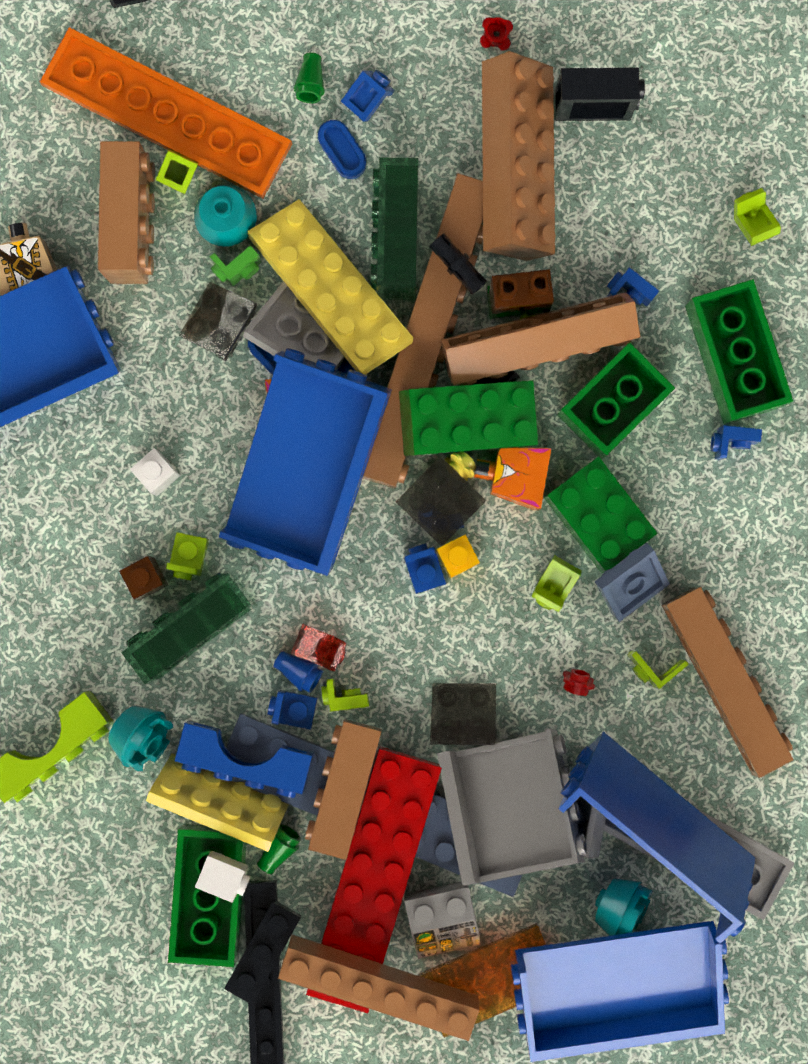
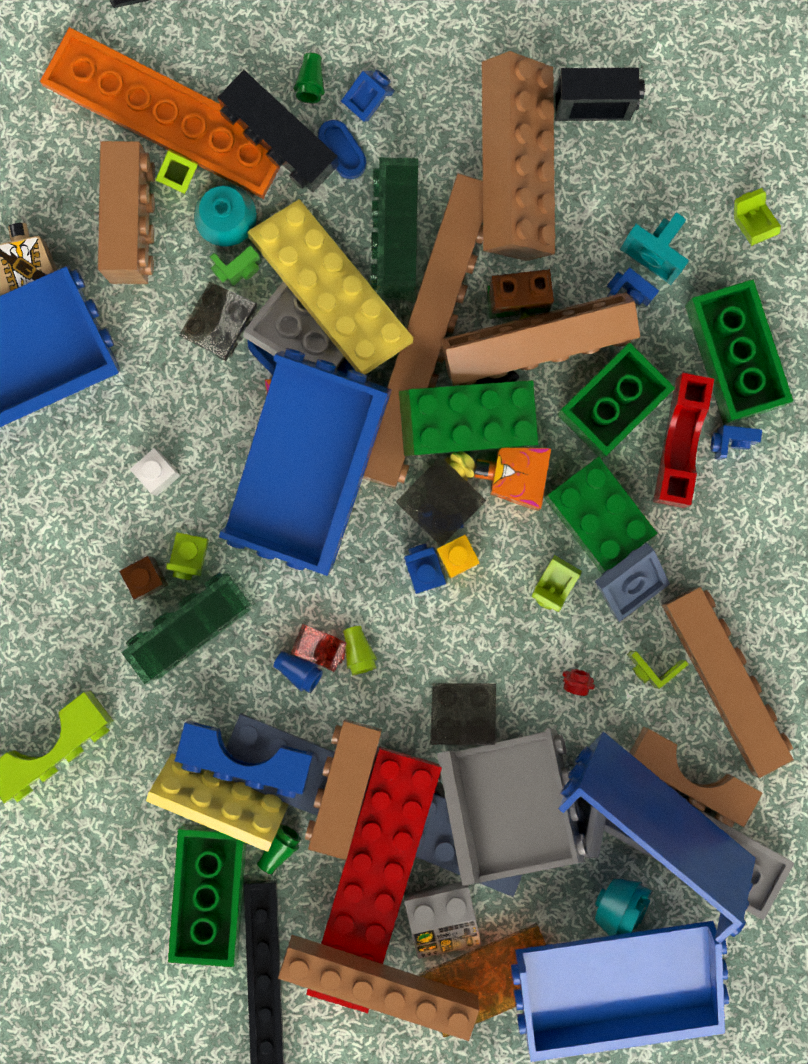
(139, 736): teal cone -> none
(223, 877): white brick -> none
(262, 952): black plate -> none
(278, 131): none -> black brick
(292, 709): blue bracket -> none
(349, 700): lime bracket -> none
(359, 653): none -> lime cone
(458, 264): black pin -> none
(499, 25): red plate -> none
(653, 250): none -> teal bracket
(678, 458): none -> red arch
(728, 796): none -> medium nougat arch

